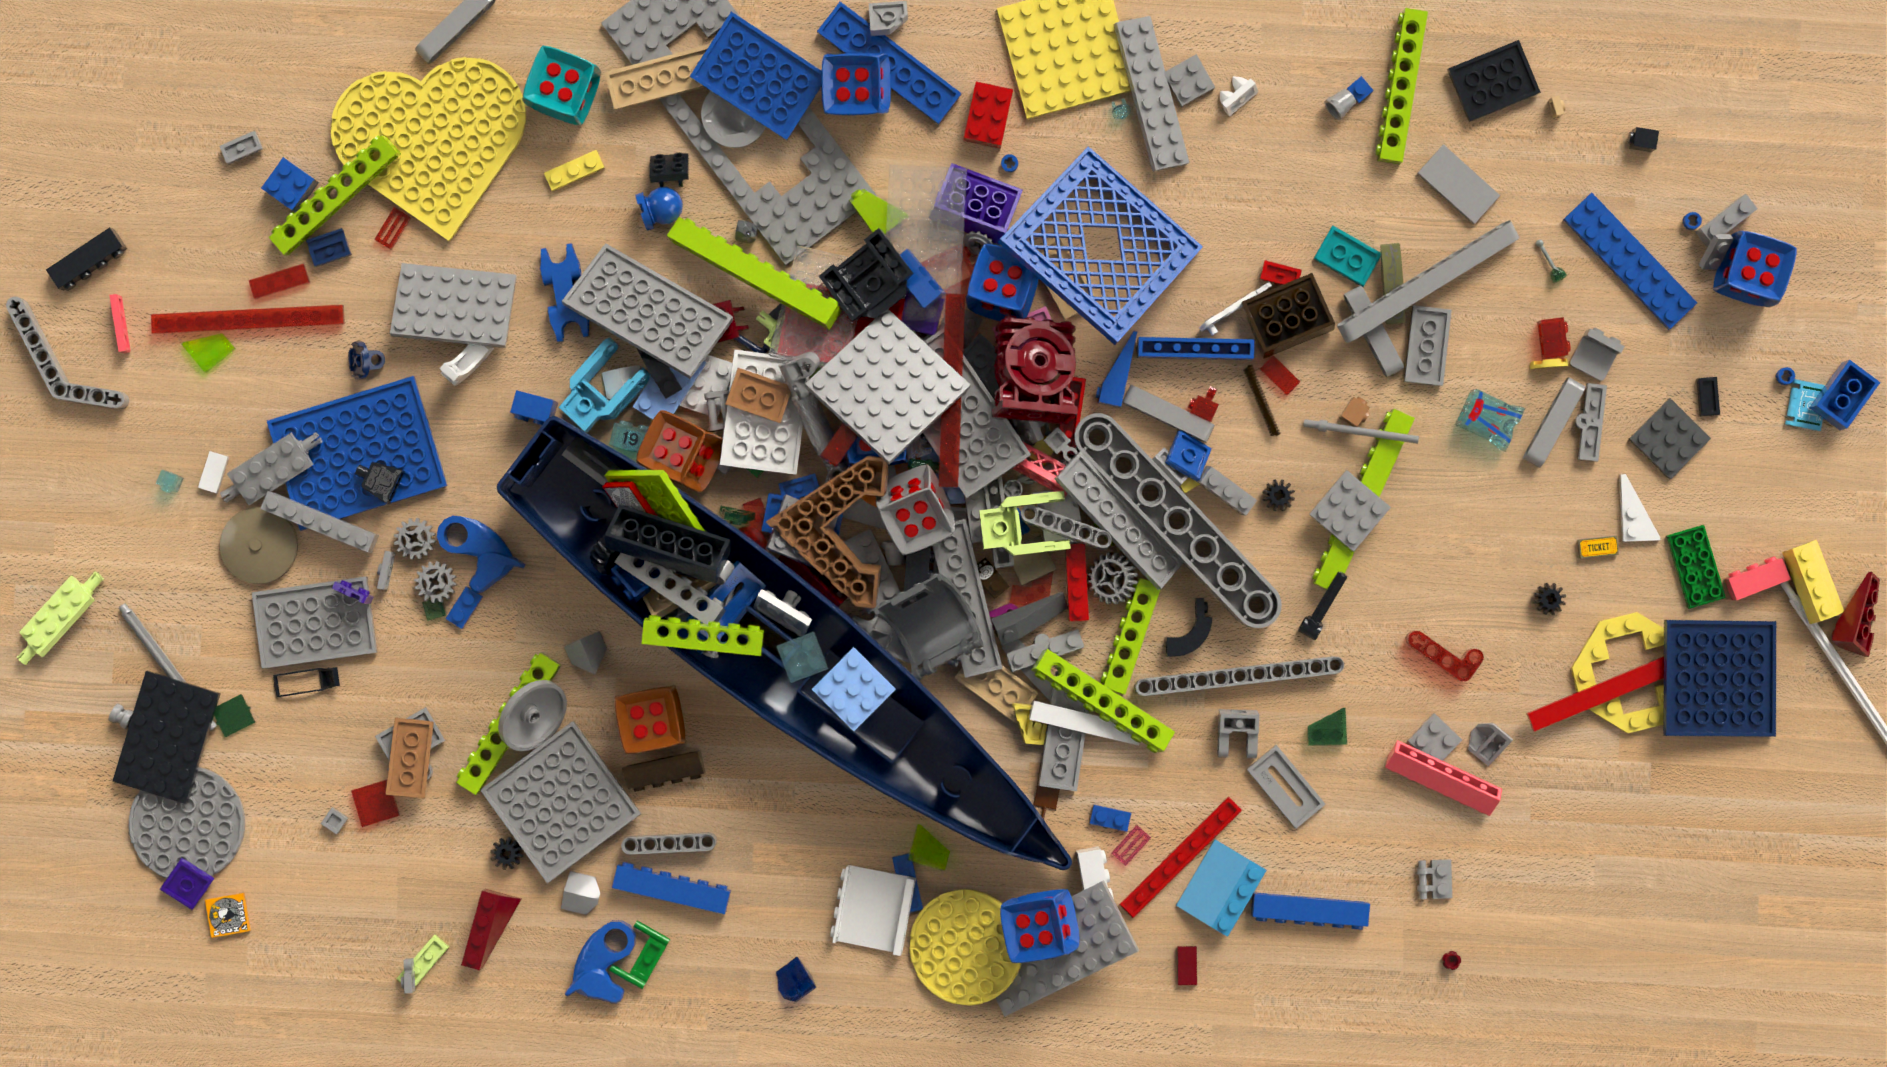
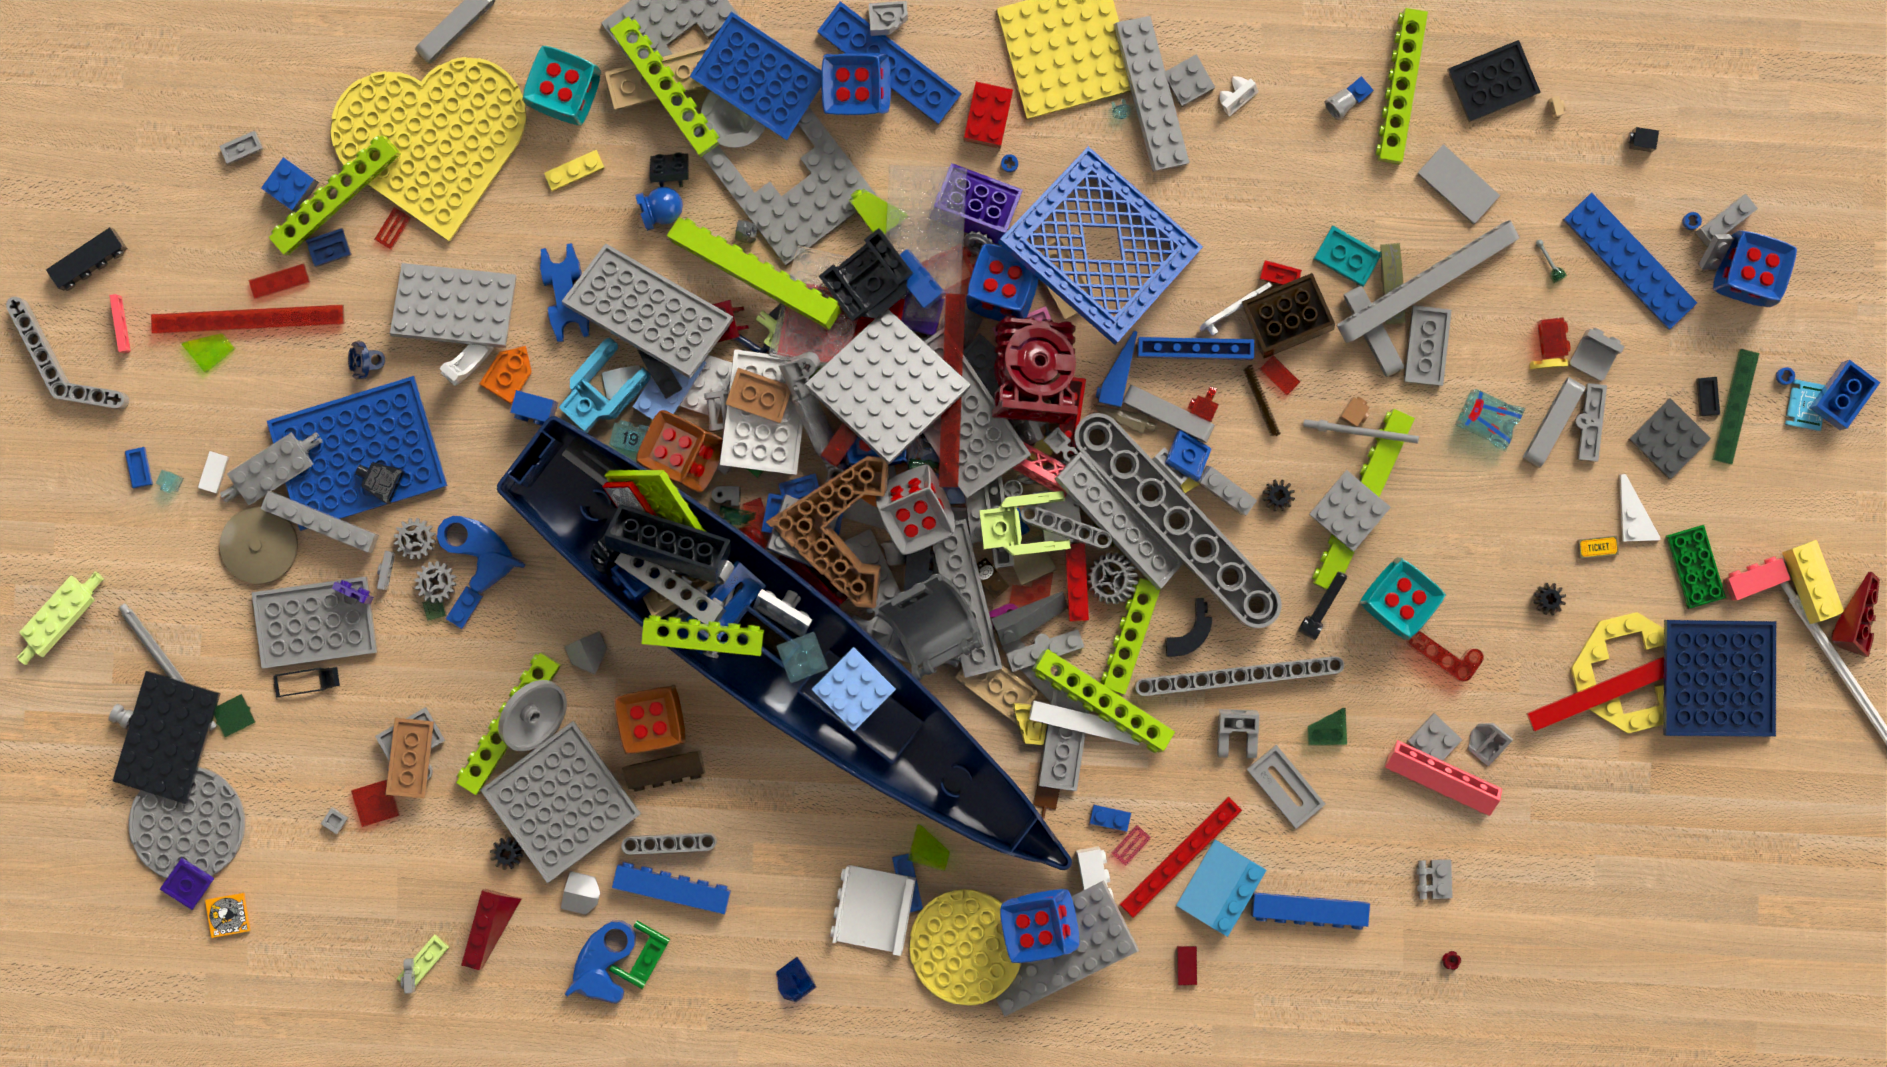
(138, 467): none -> blue tile
(508, 373): none -> orange tile
(631, 27): none -> lime brick
(727, 493): none -> dark grey leg
(1130, 419): none -> dark tan bar
(1402, 598): none -> teal piece
(1735, 406): none -> clear green tile

